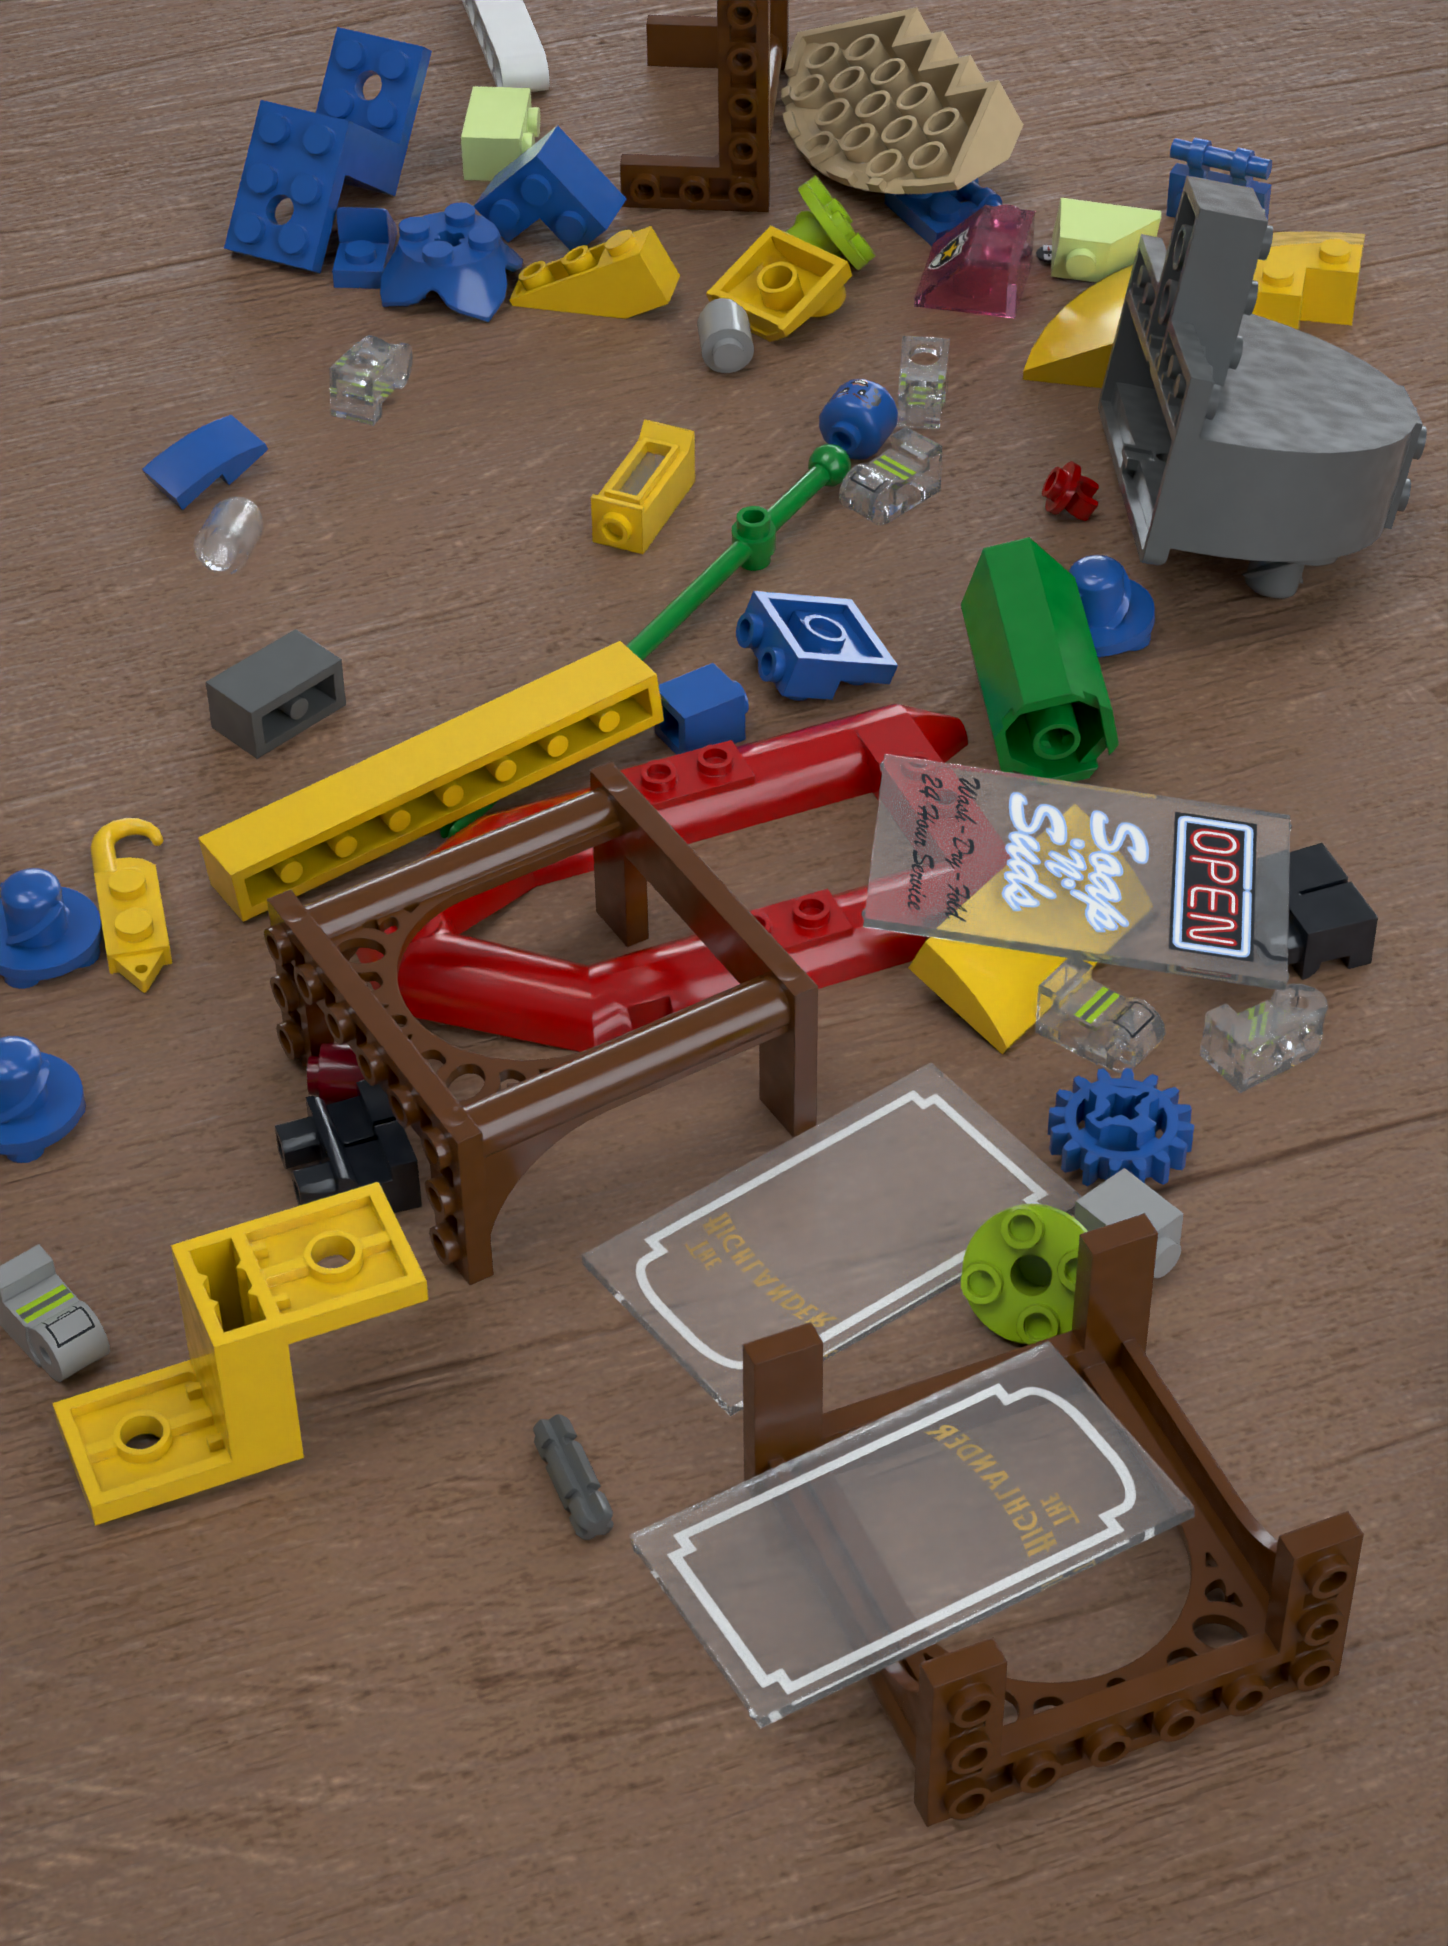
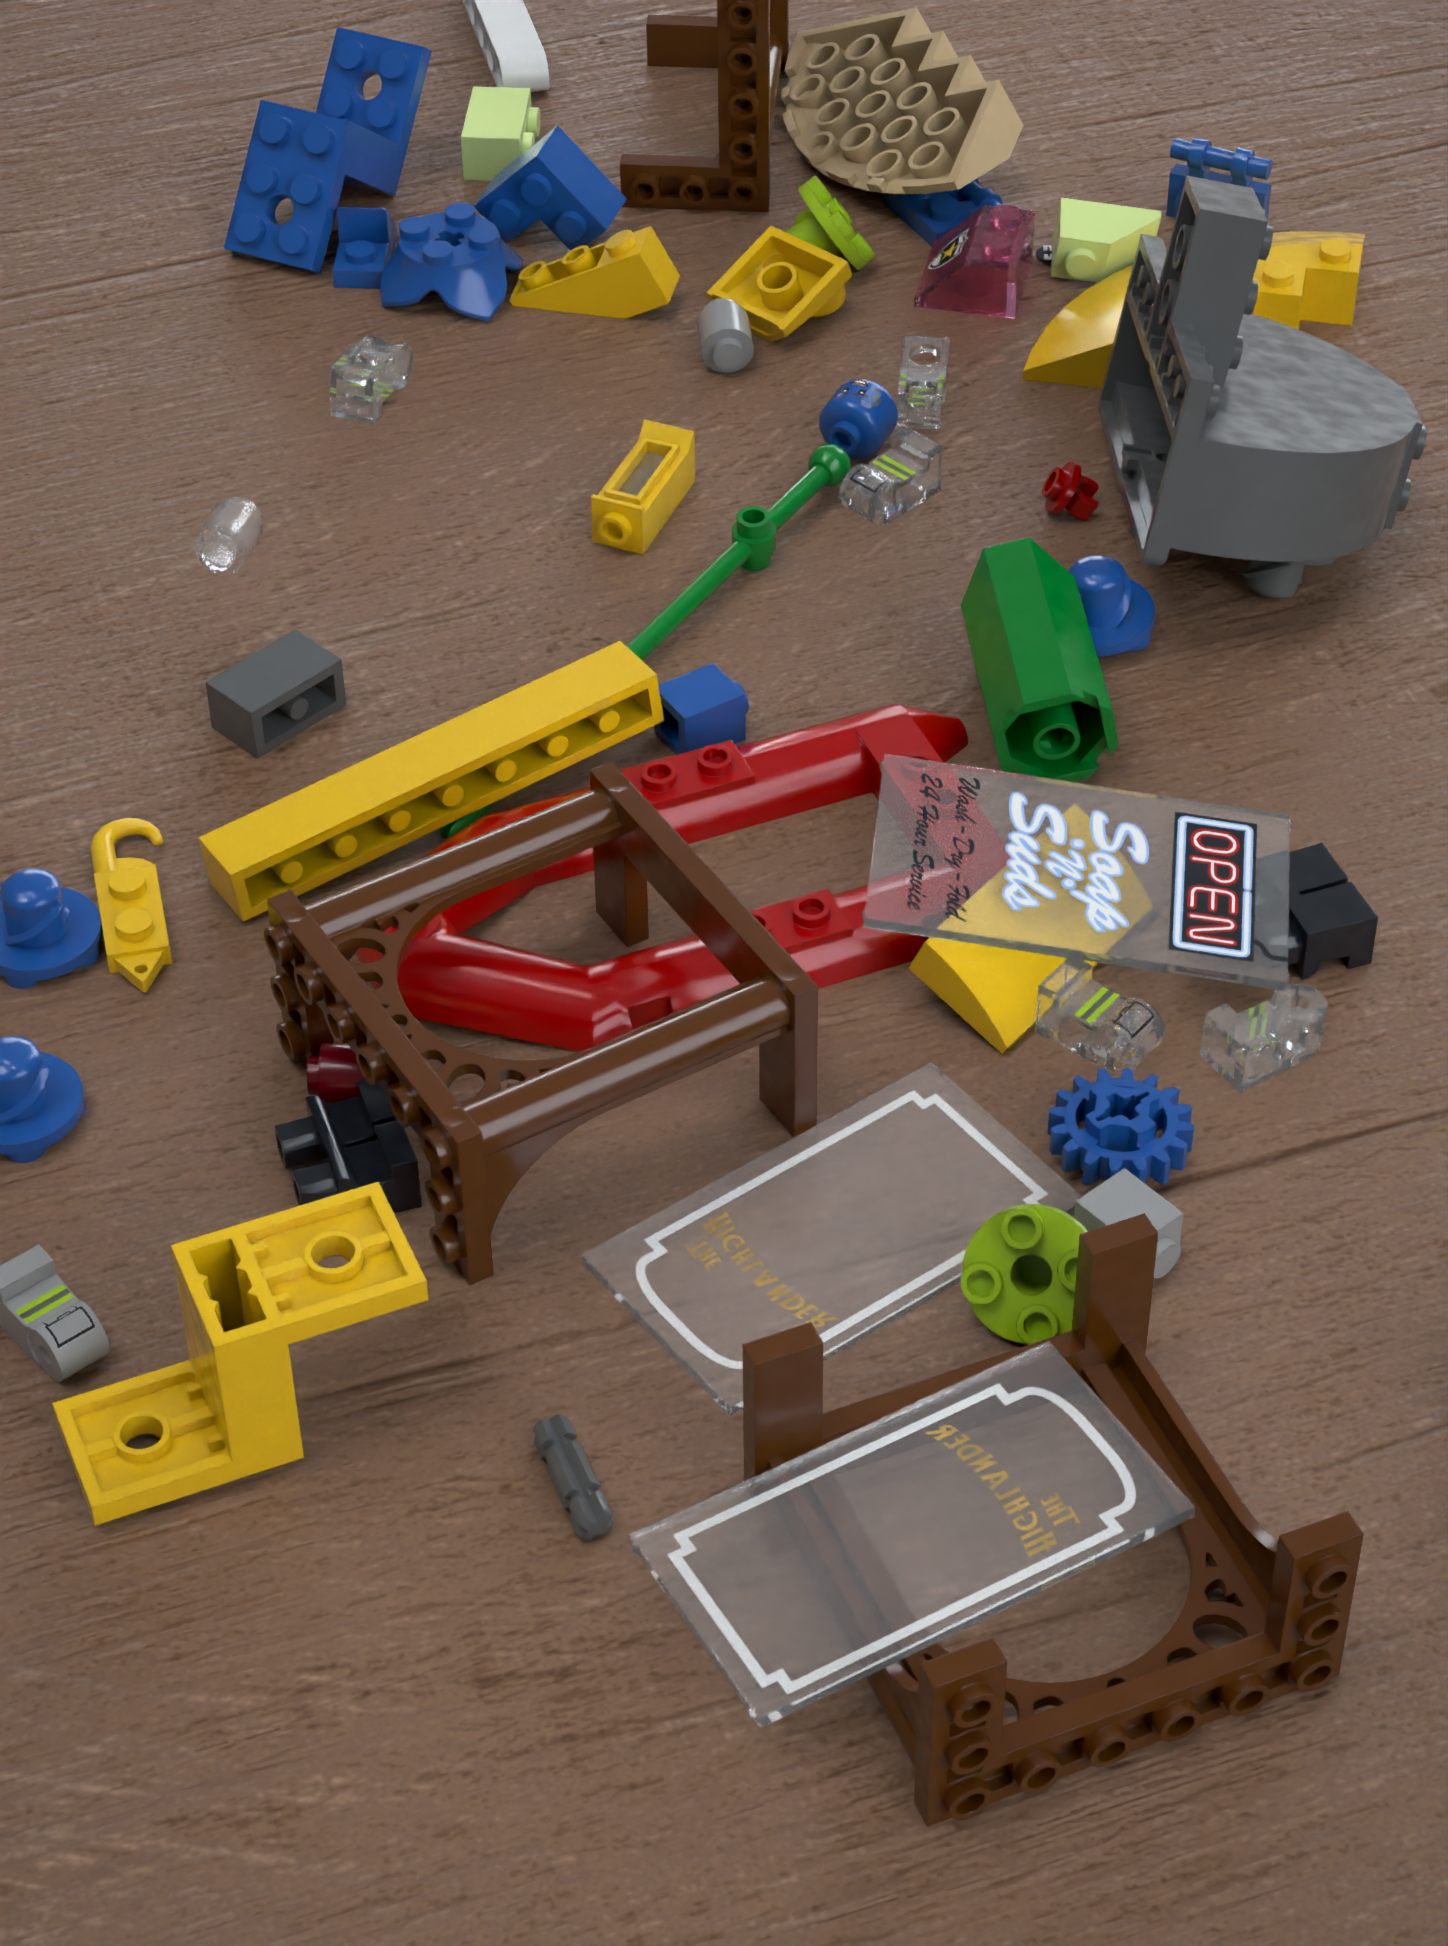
(198, 459): blue slope -> none
(812, 644): blue plate -> none

